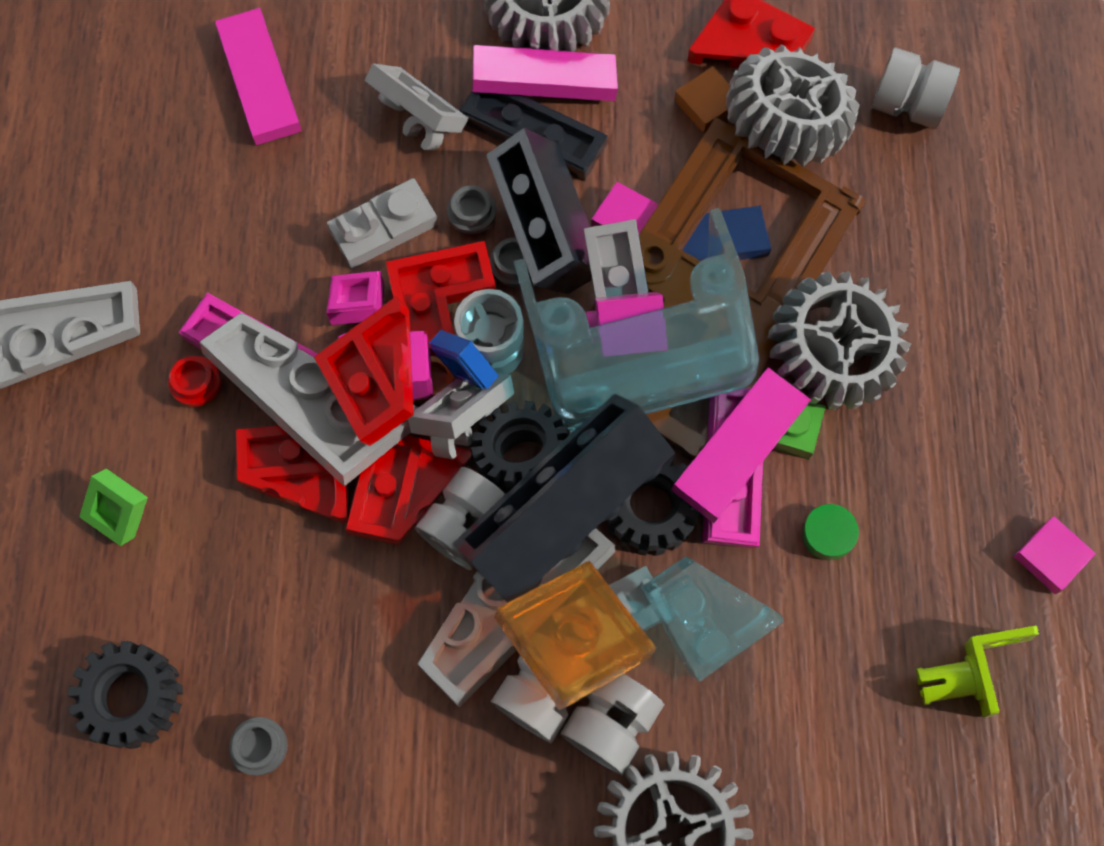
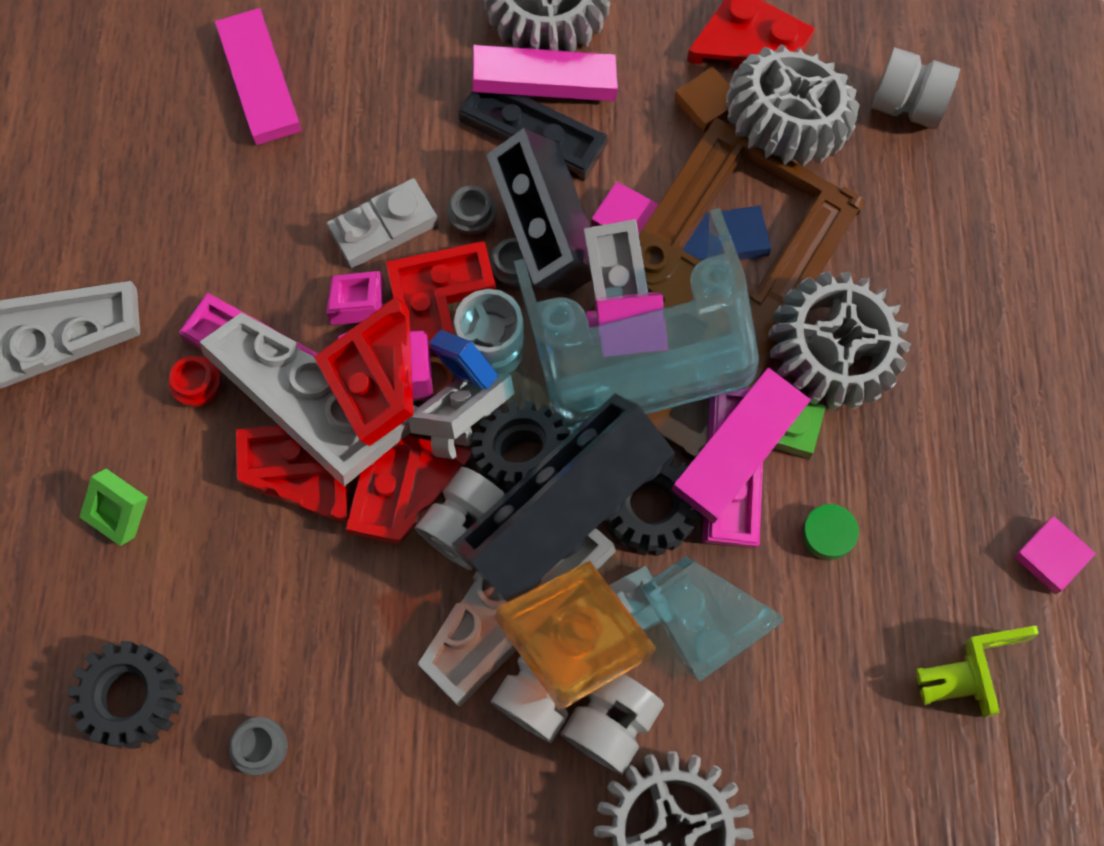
(403, 92): light grey plate -> none

